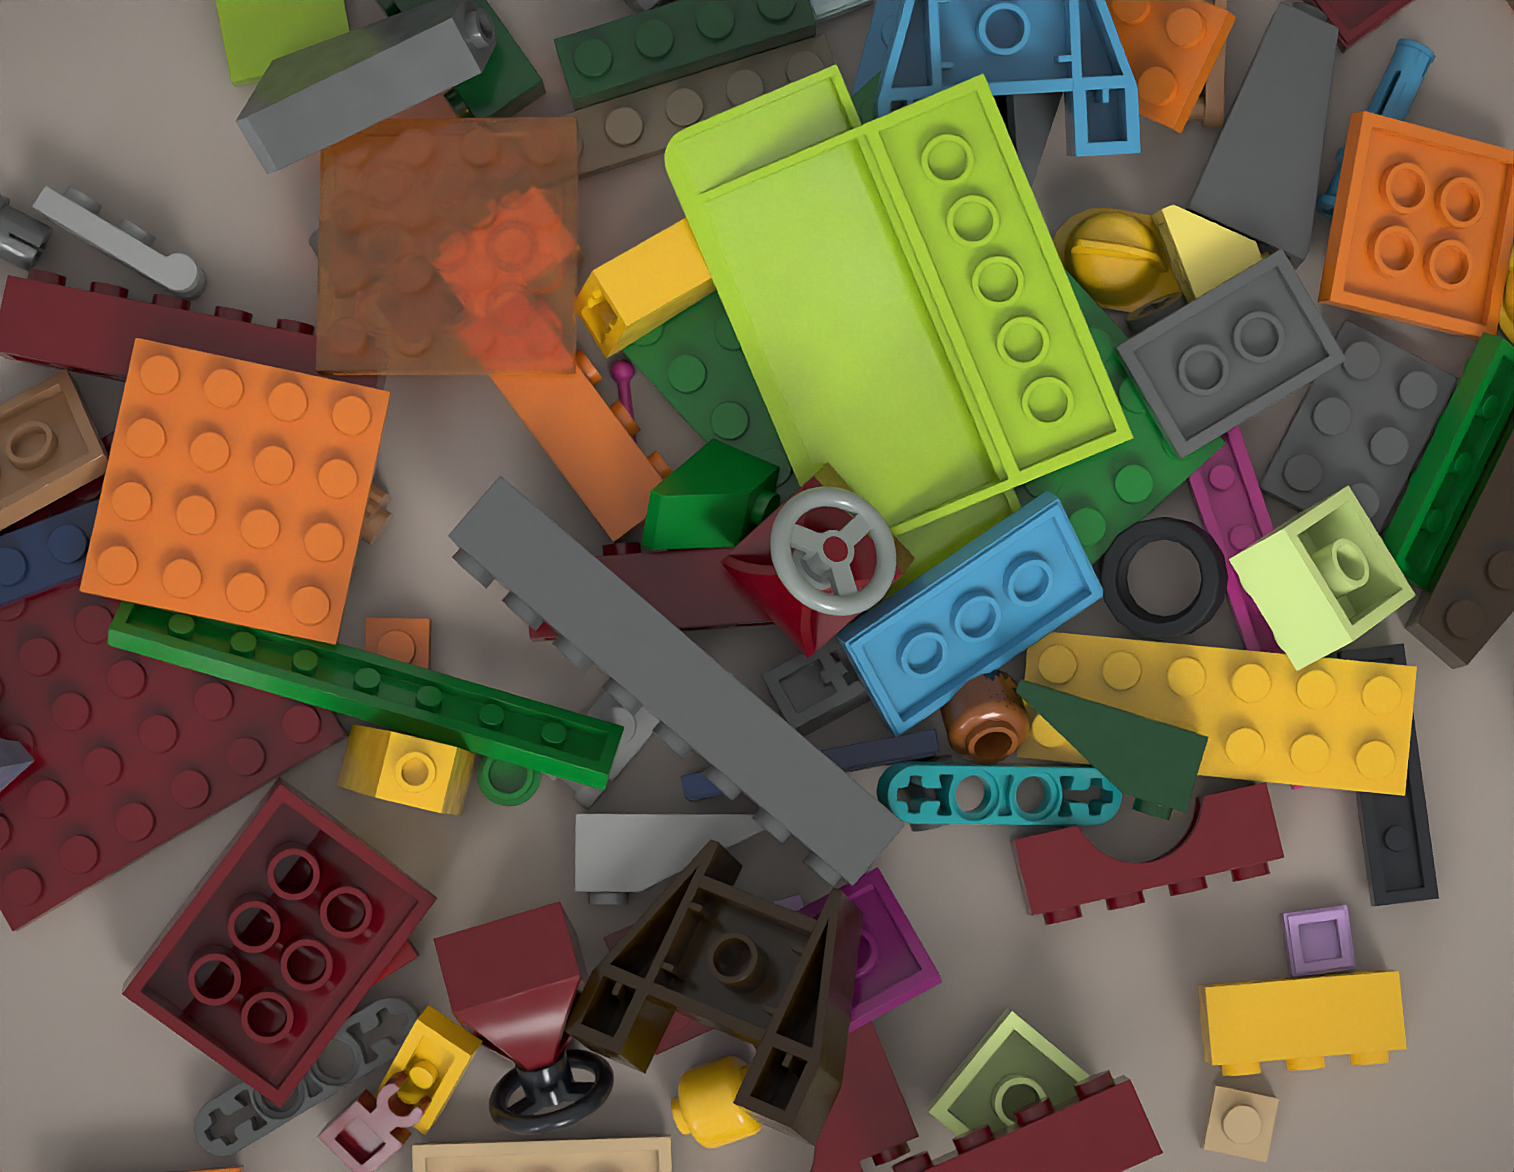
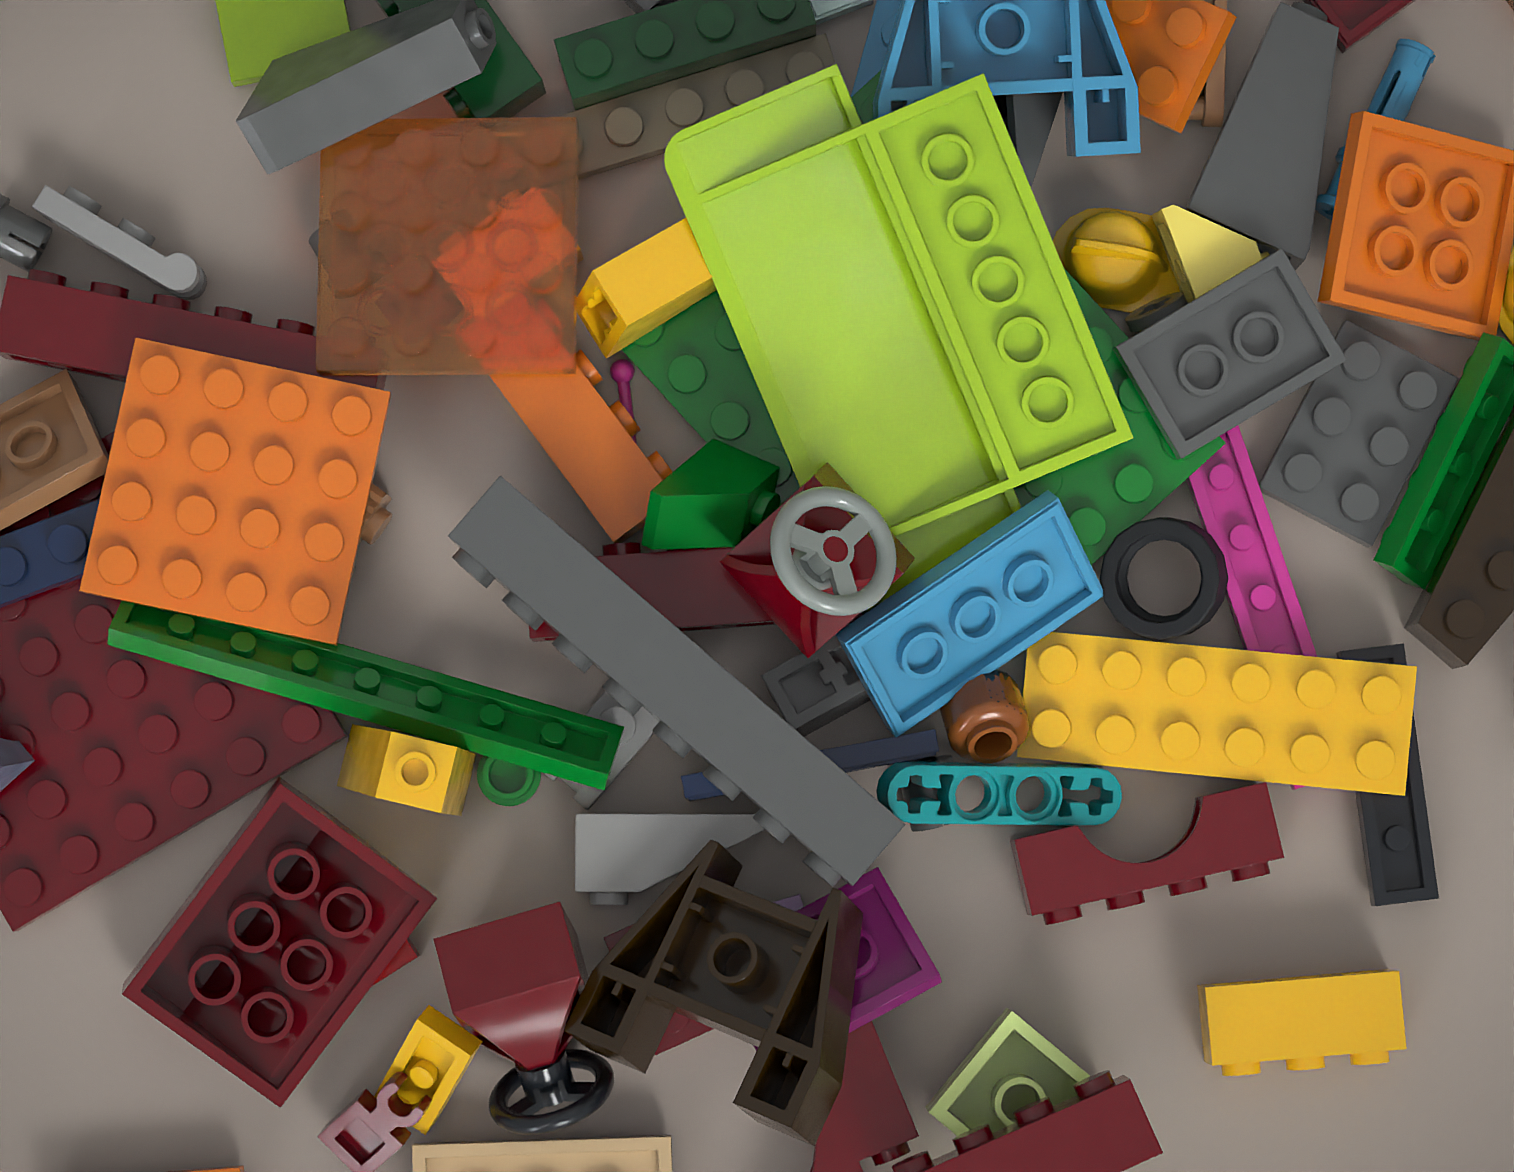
(312, 1088): dark grey beam -> none
(400, 639): orange plate -> none
(707, 1105): yellow head -> none
(1132, 751): dark green slope -> none
(1239, 1123): tan plate -> none
(1318, 940): lavender tile -> none
(1322, 578): yellowish green brick -> none

